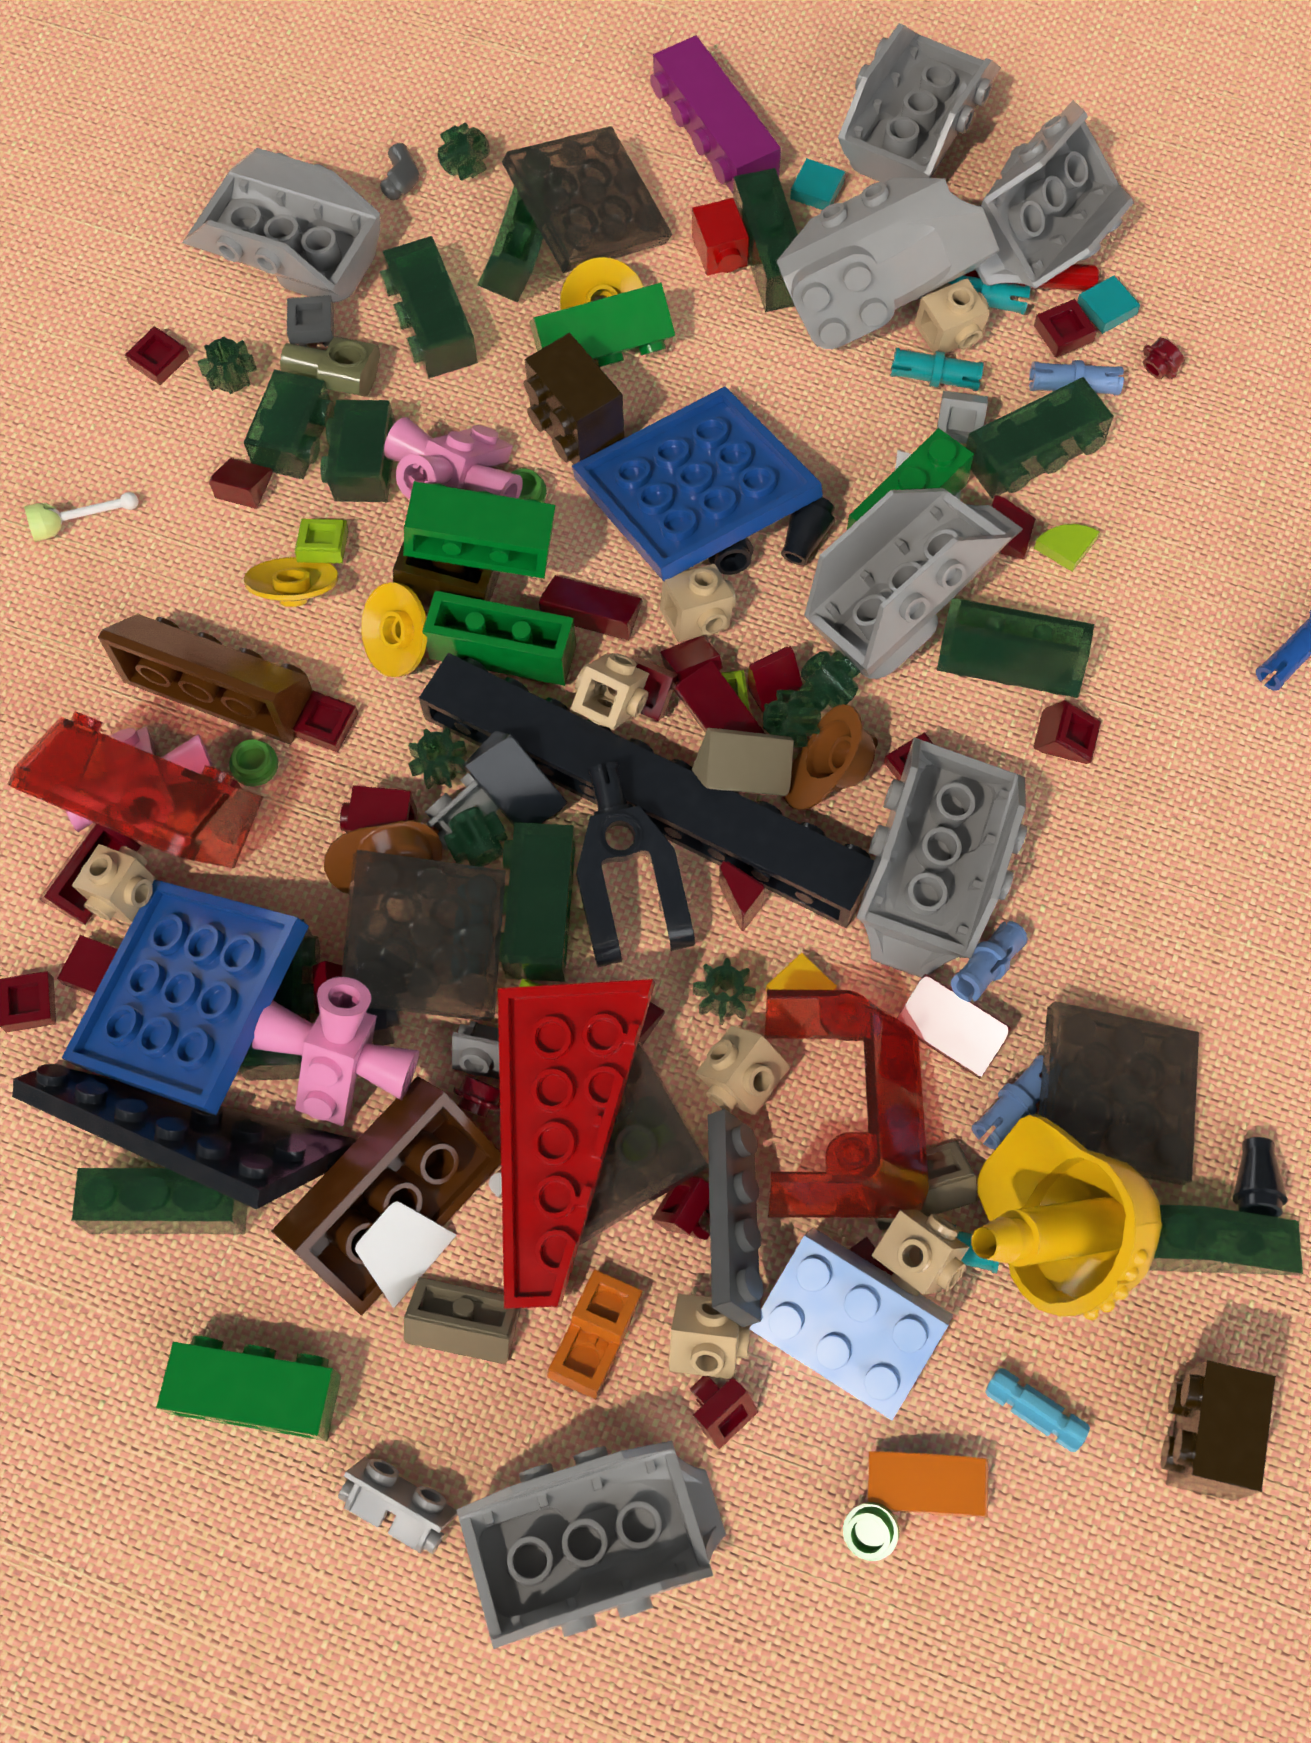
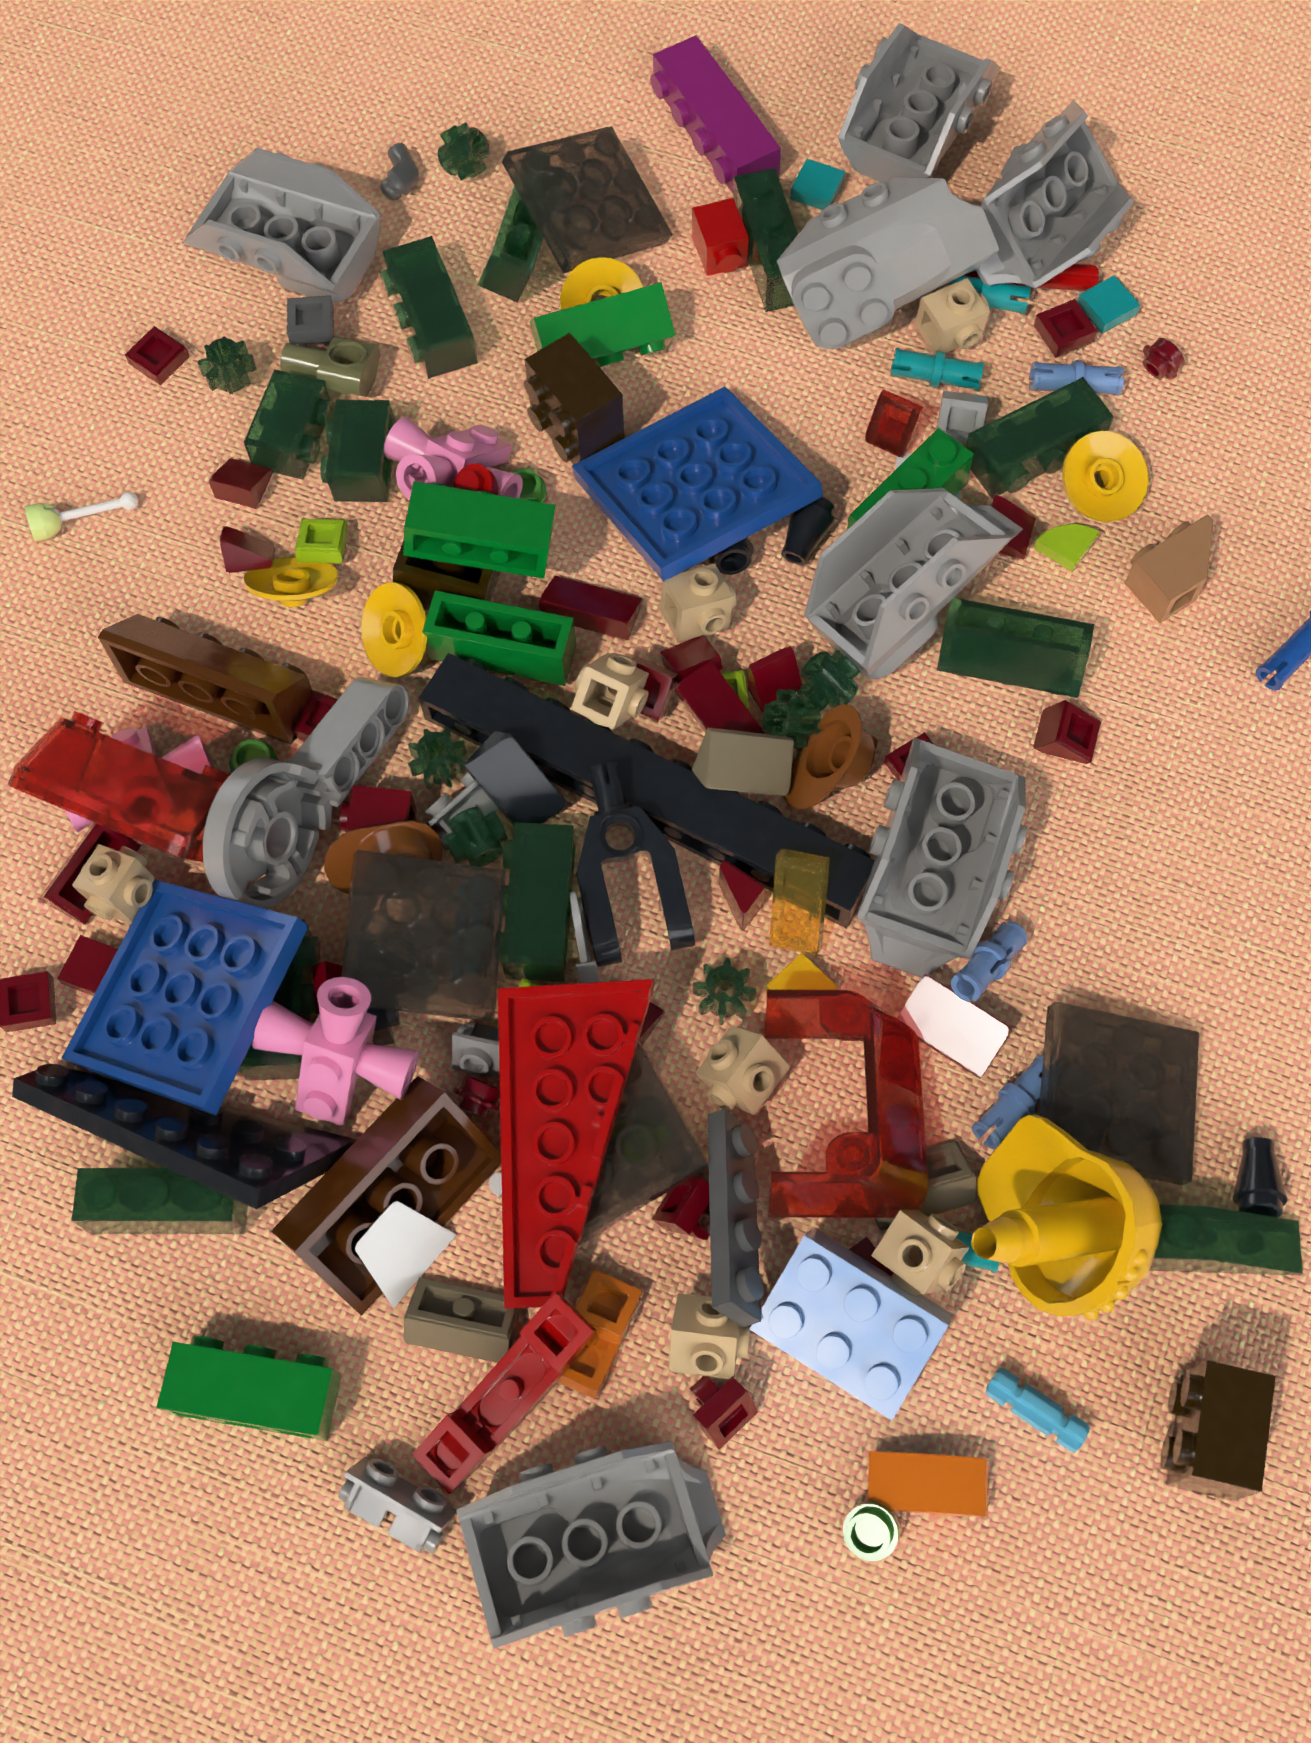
(244, 551): none -> dark red slope
(273, 809): none -> light grey beam
(476, 478): none -> red plate
(505, 1394): none -> red slope
(587, 969): none -> light grey piece
(799, 901): none -> clear yellow tile
(894, 424): none -> clear red slope
(1118, 465): none -> yellow dish
(1174, 571): none -> medium nougat slope

